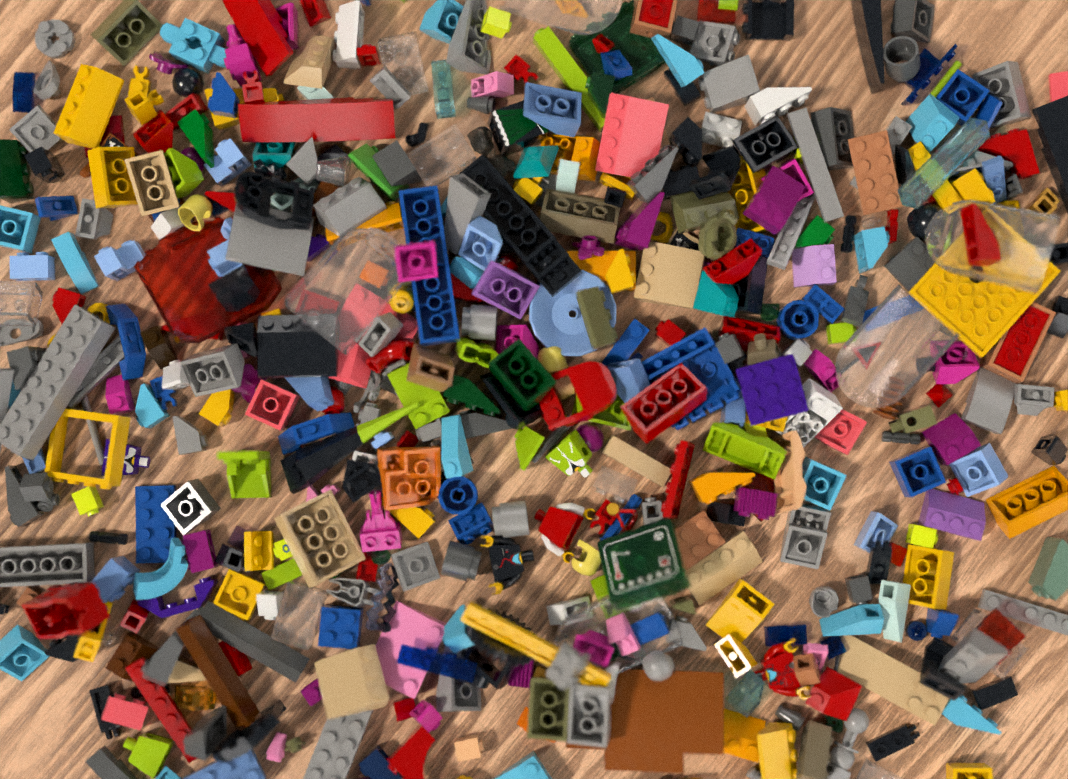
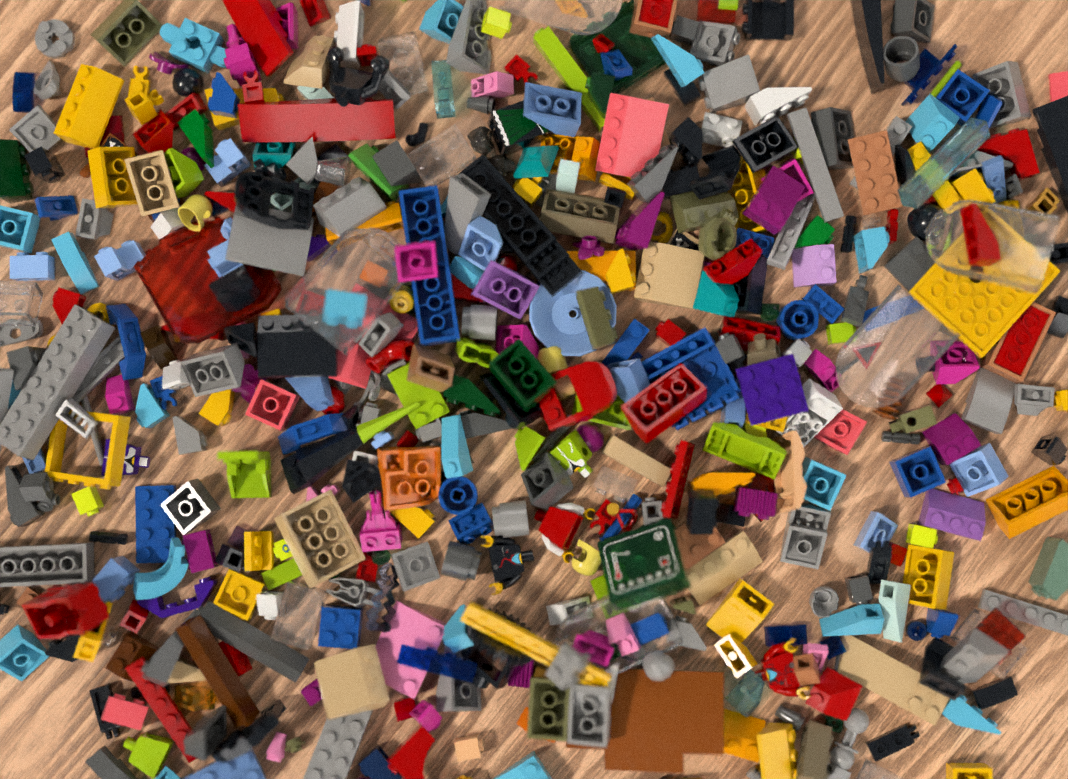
(62, 414): none -> light grey slope
(344, 308): none -> medium azure brick
(351, 417): none -> black slope
(354, 85): none -> black torso
(546, 481): none -> dark grey slope
(701, 512): none -> black brick

